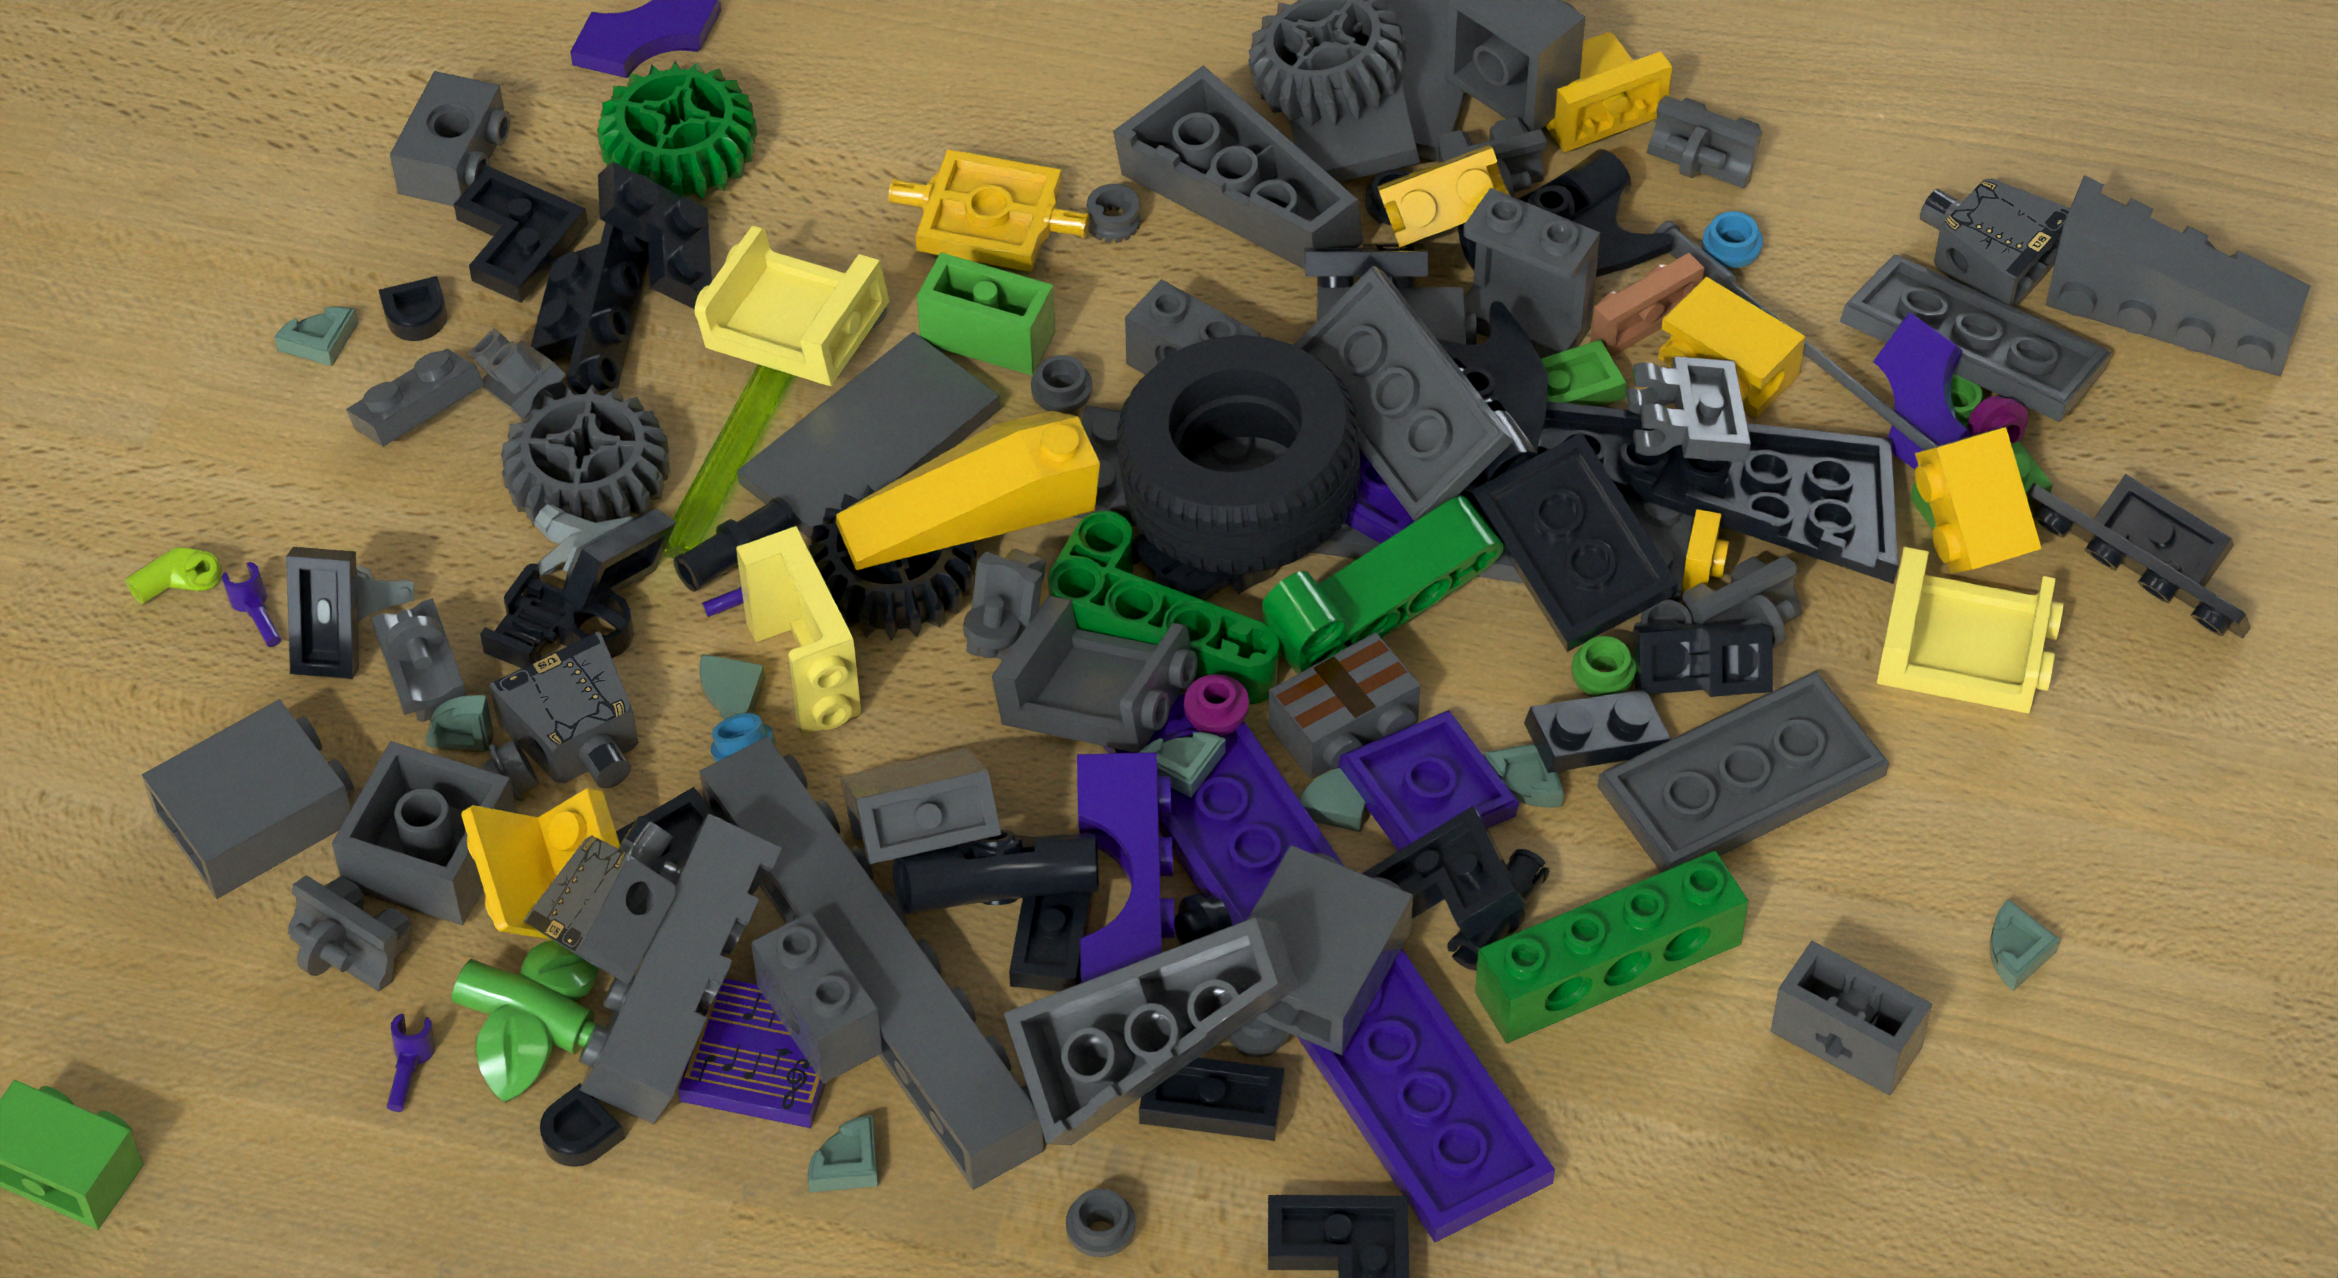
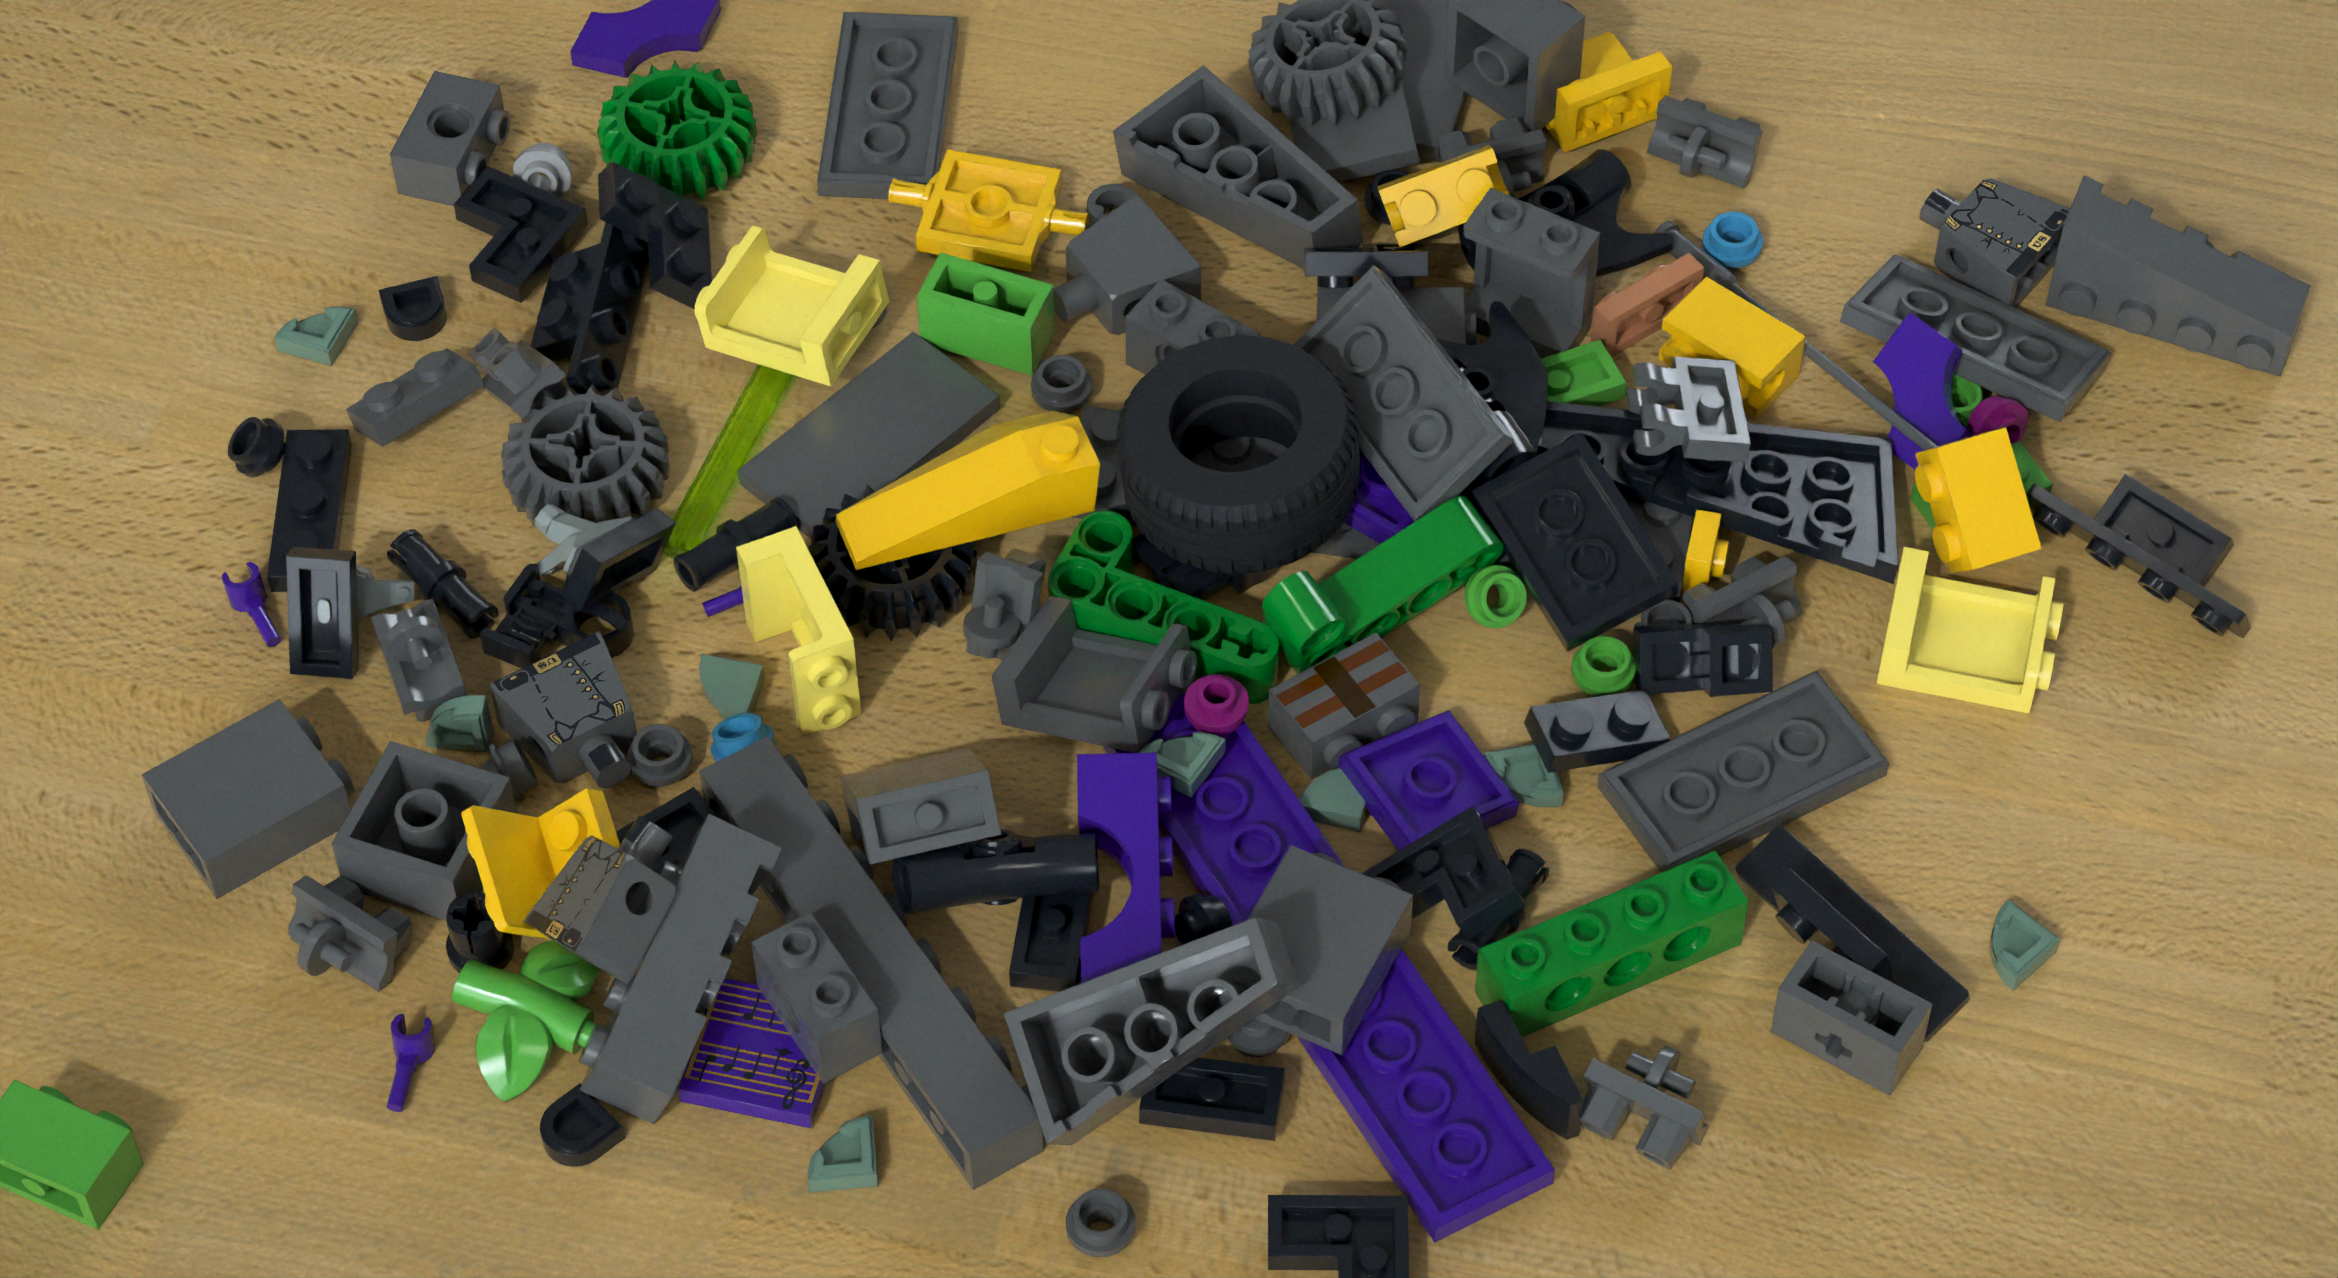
(175, 569): lime arm -> none
(256, 446): none -> black plate
(309, 496): none -> black plate
(443, 582): none -> black pin
(475, 926): none -> black bush
(547, 160): none -> light grey plate
(656, 742): none -> dark grey plate
(887, 103): none -> dark grey tile
(1119, 263): none -> dark grey torso
(1510, 601): none -> bright green plate
(1533, 1080): none -> black slope
(1670, 1120): none -> dark grey hips
(1826, 910): none -> black bracket

